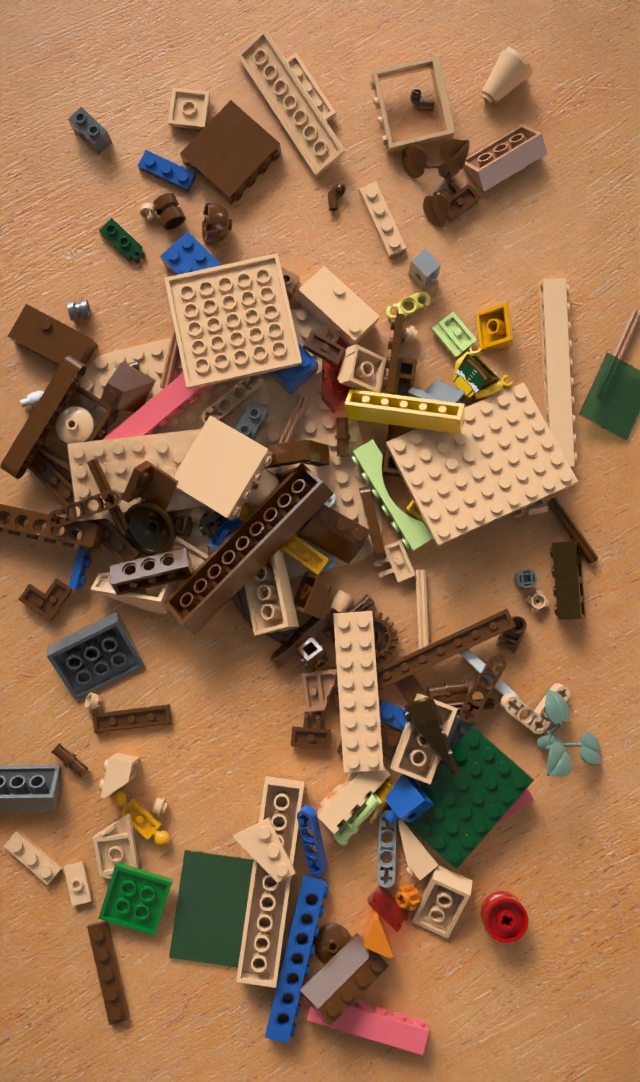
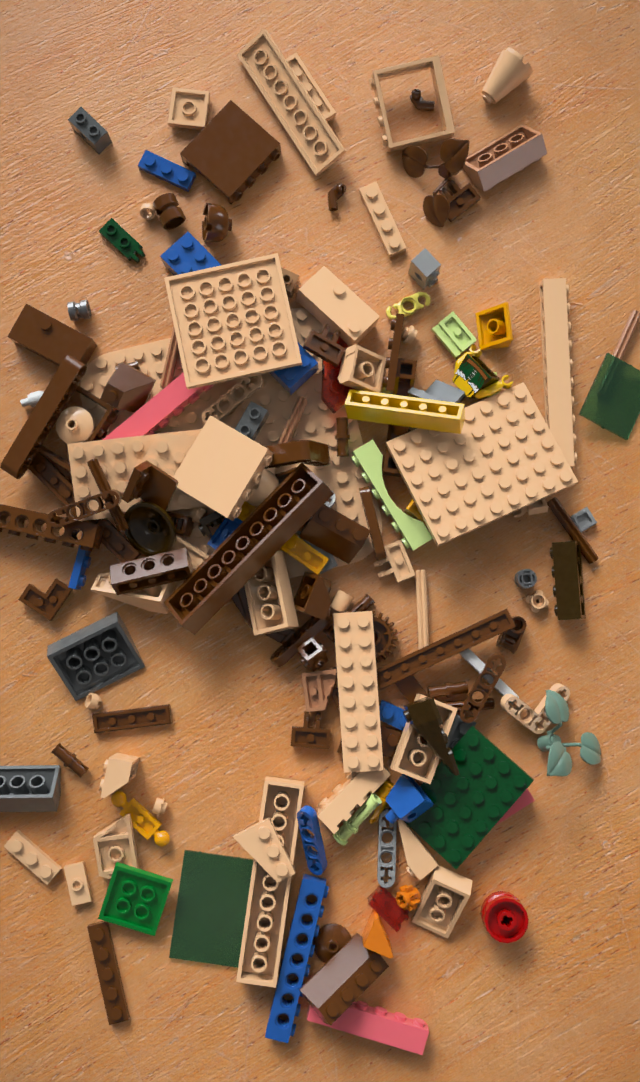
(583, 519): none -> light grey tile

